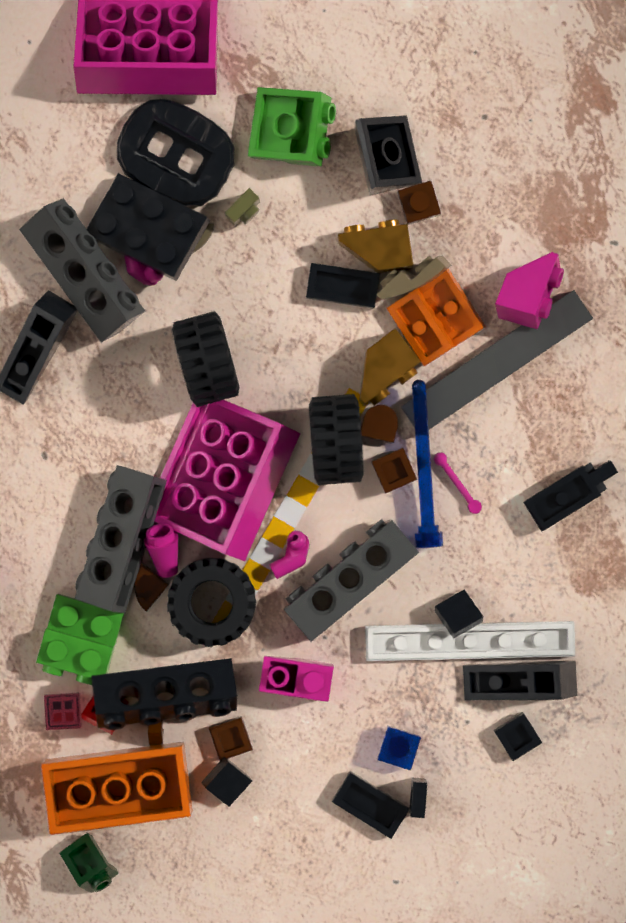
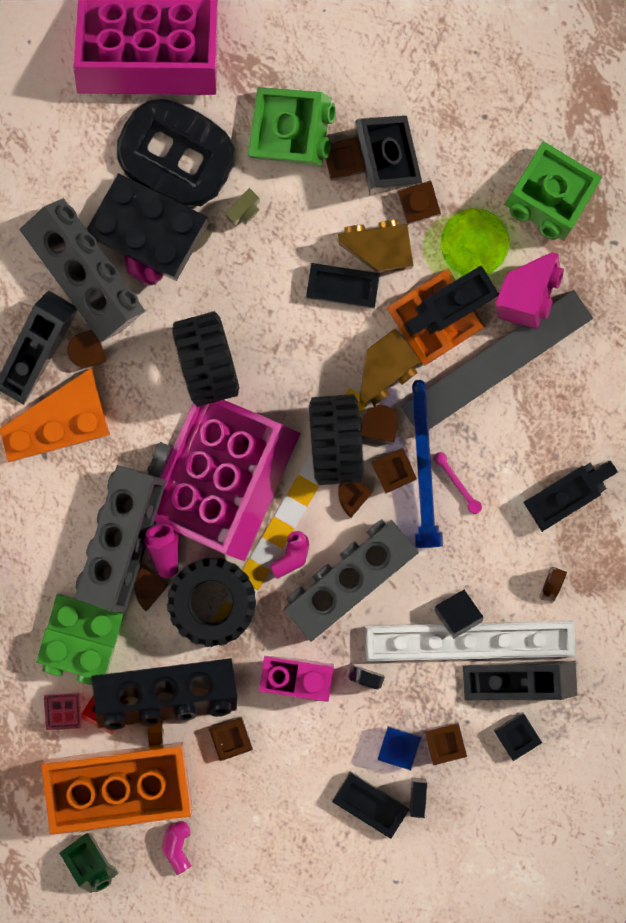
(58, 421): none -> orange wing
(86, 350): none -> reddish brown tile
(159, 459): none -> dark grey tile
(173, 844): none -> dark pink arm
(226, 781): black tile -> none
(344, 159): none -> reddish brown tile
(353, 496): none -> reddish brown tile
(366, 677): none -> black tile
(405, 281): dark tan slope -> none
(445, 743): none -> reddish brown plate
(453, 302): none -> black hinge
(473, 240): none -> clear neon green tile
(552, 192): none -> bright green plate
(552, 584): none -> reddish brown tile

